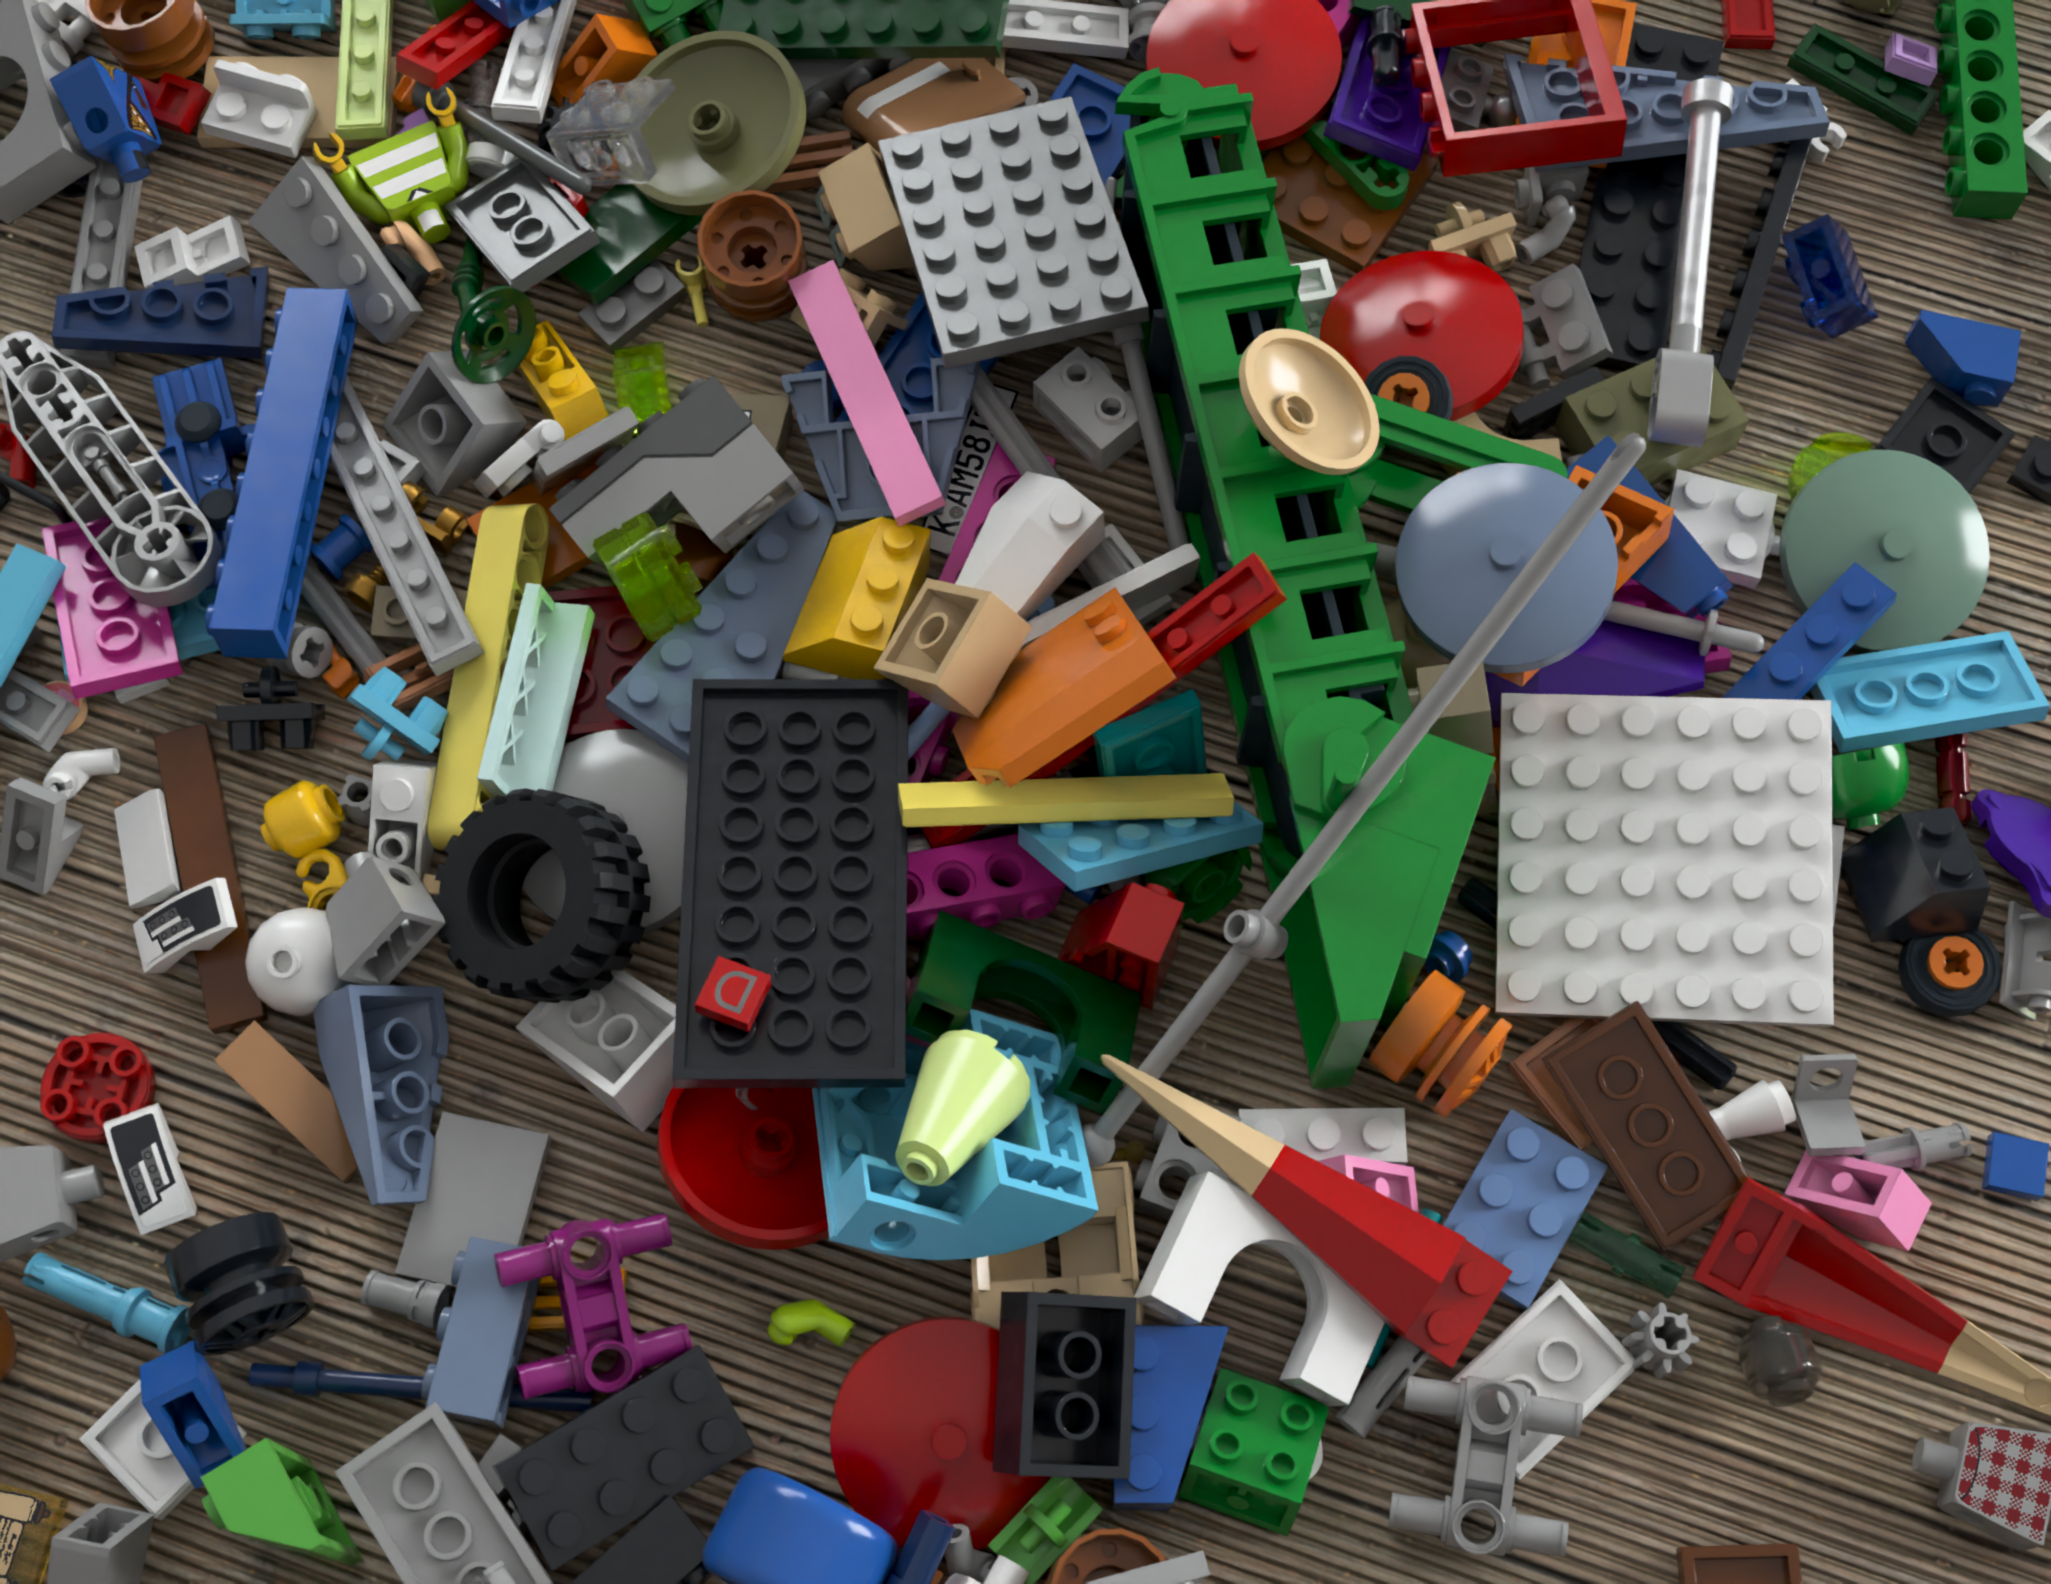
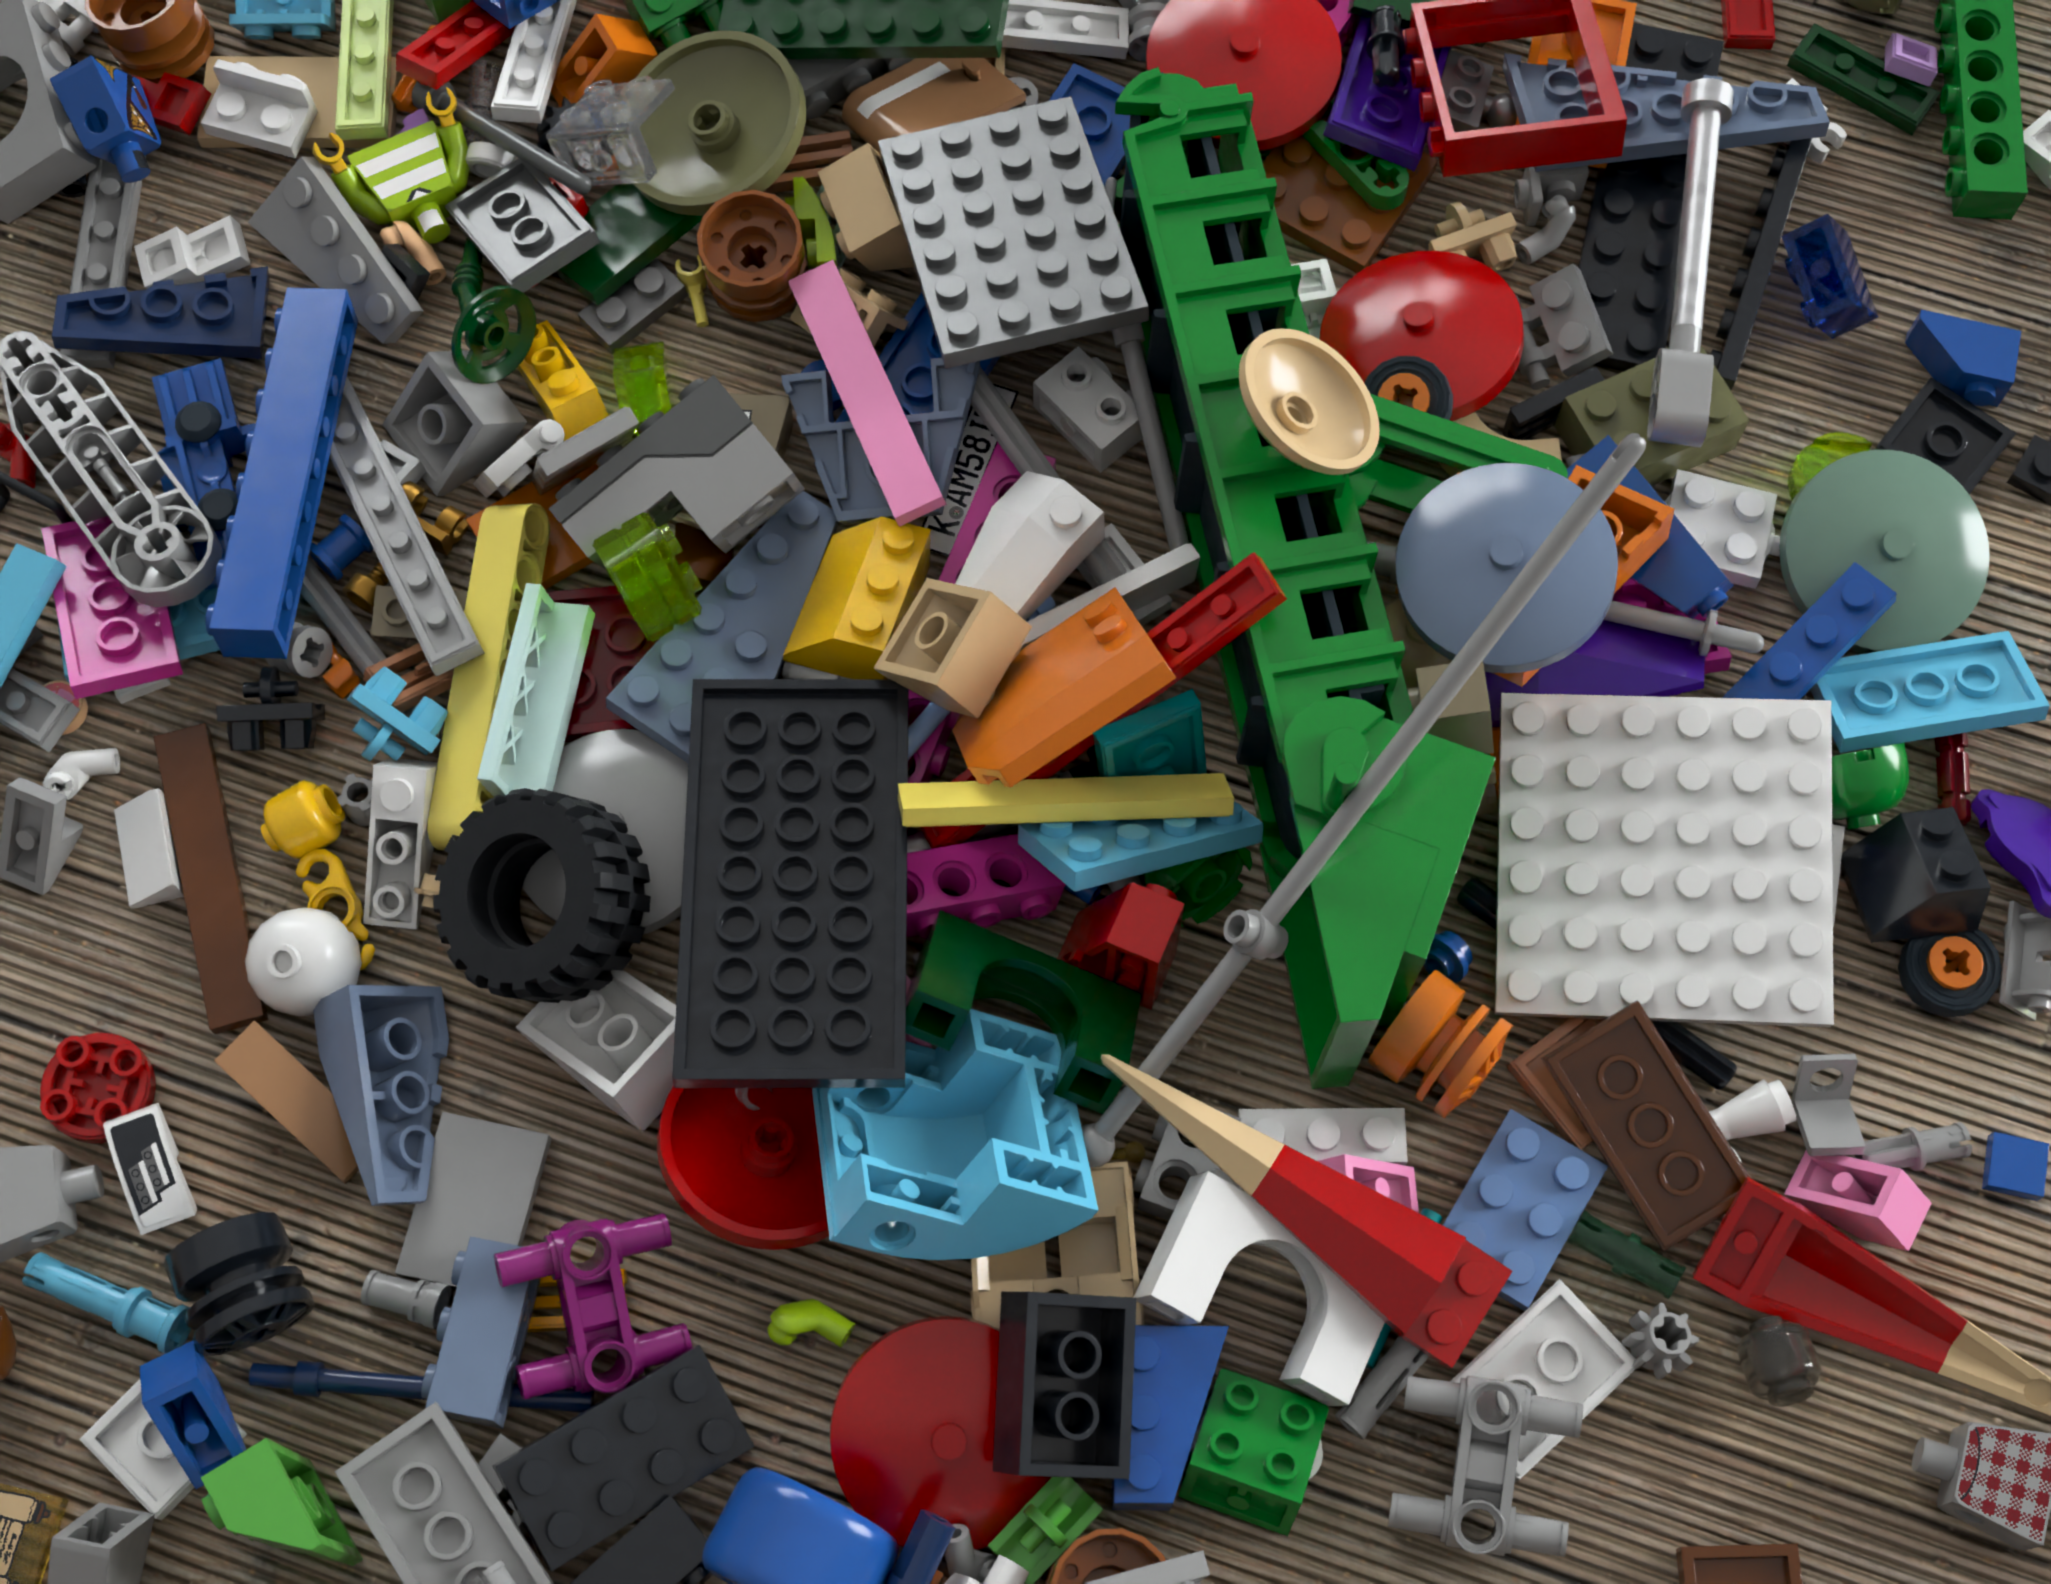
(185, 923): slope -> none
(379, 920): light grey torso -> none
(733, 994): red tile -> none
(814, 224): none -> lime slope
(958, 1104): yellowish green cone -> none

